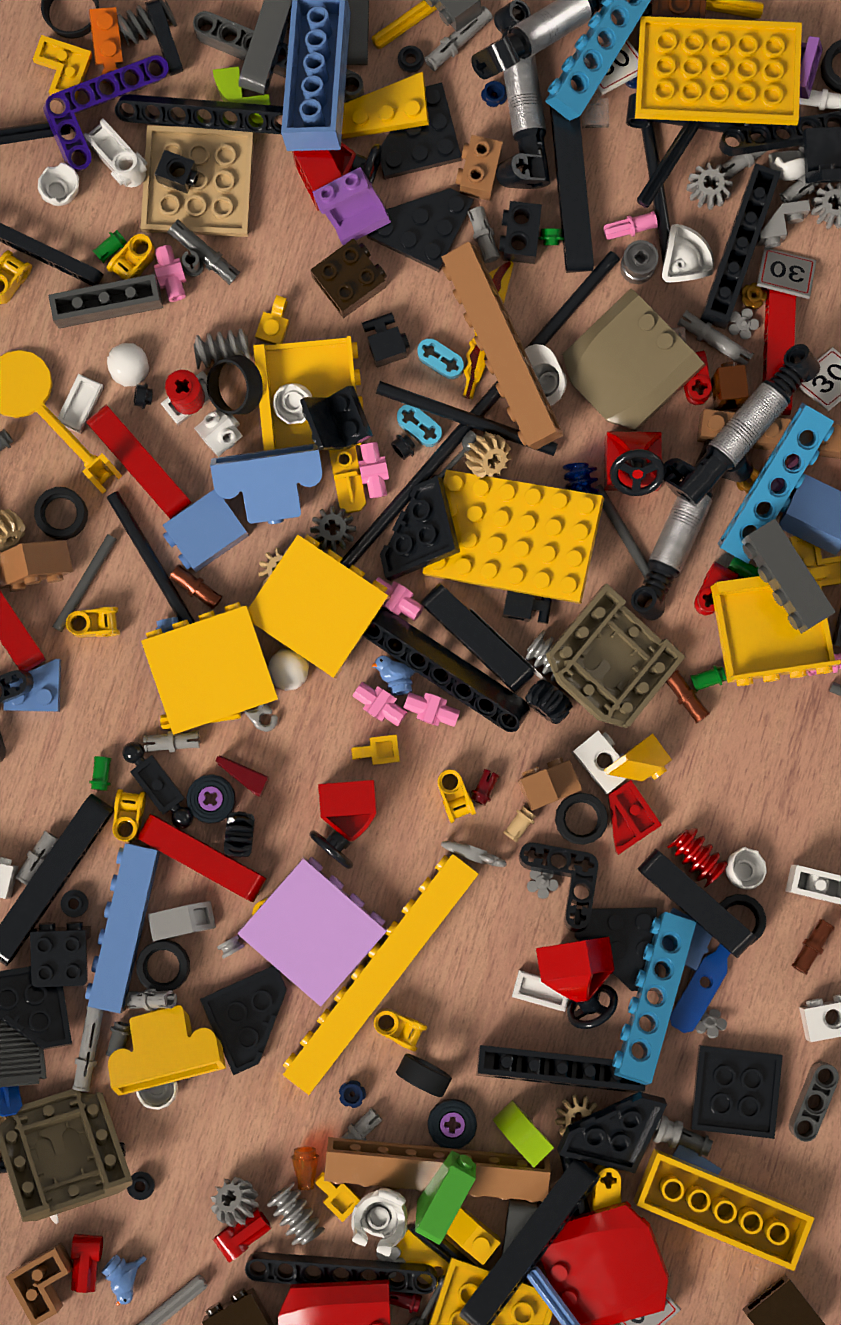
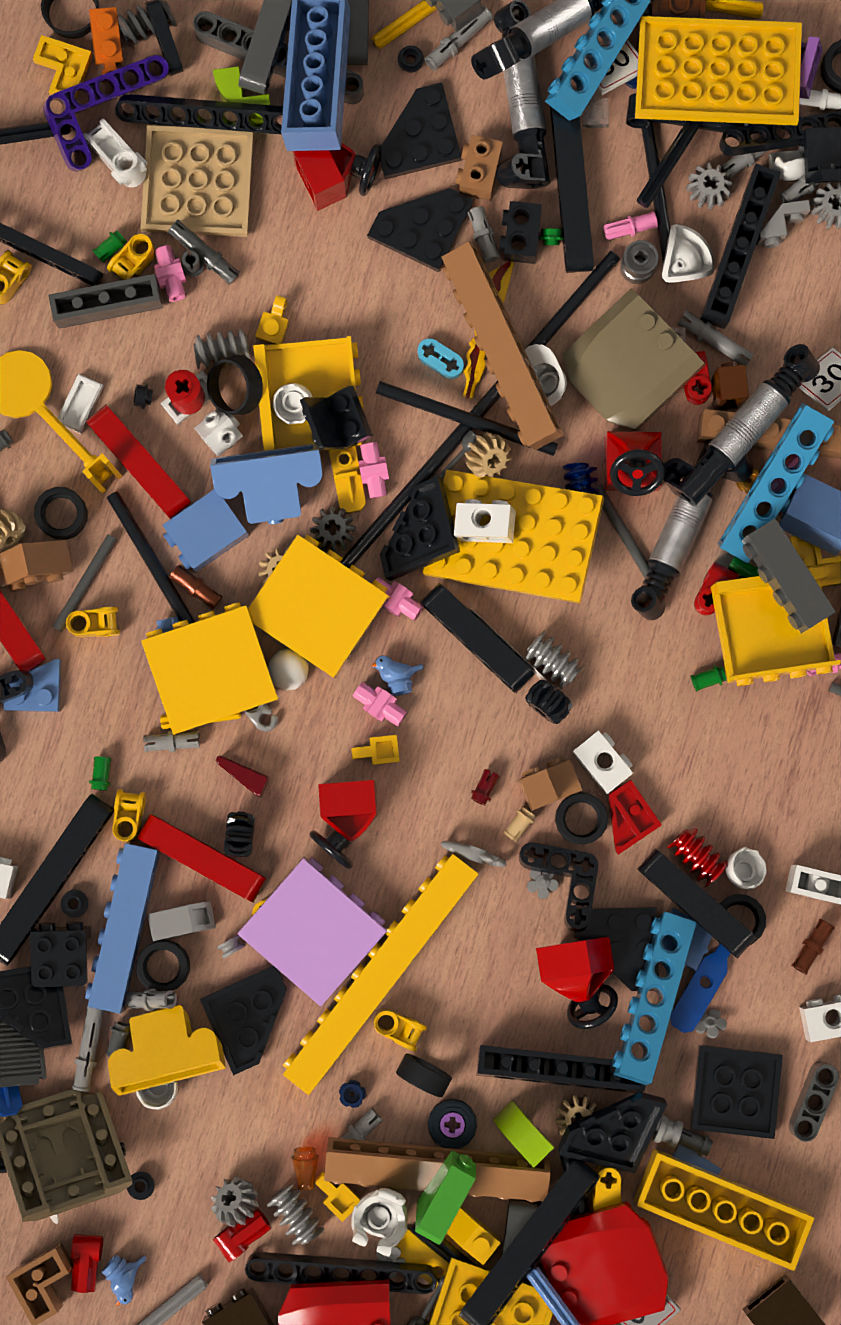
(36, 857): light grey pin -> none
(58, 184): white hair -> none
(128, 364): white hair -> none
(157, 785): black plate -> none
(168, 164): black brick -> none
(225, 799): black bush -> none
(349, 277): dark brown brick -> none
(352, 206): medium lavender panel -> none
(385, 345): black brick -> none
(387, 109): yellow wing -> none
(403, 446): black plate -> none
(406, 1300): dark red pin -> none
(414, 430): medium azure beam -> none
(431, 709): bright pink axle -> none
(447, 670): black beam -> none
(455, 797): yellow piece -> none
(498, 530): none -> white brick
(499, 89): dark blue plate -> none
(520, 606): black brick -> none
(531, 989): white tile -> none
(611, 660): dark tan wedge -> none
(641, 761): yellow slope -> none
(687, 697): copper pin -> none
(743, 323): light grey plant -> none
(748, 300): pearl gold plate -> none
(778, 333): red beam -> none
(786, 273): light grey piece -> none

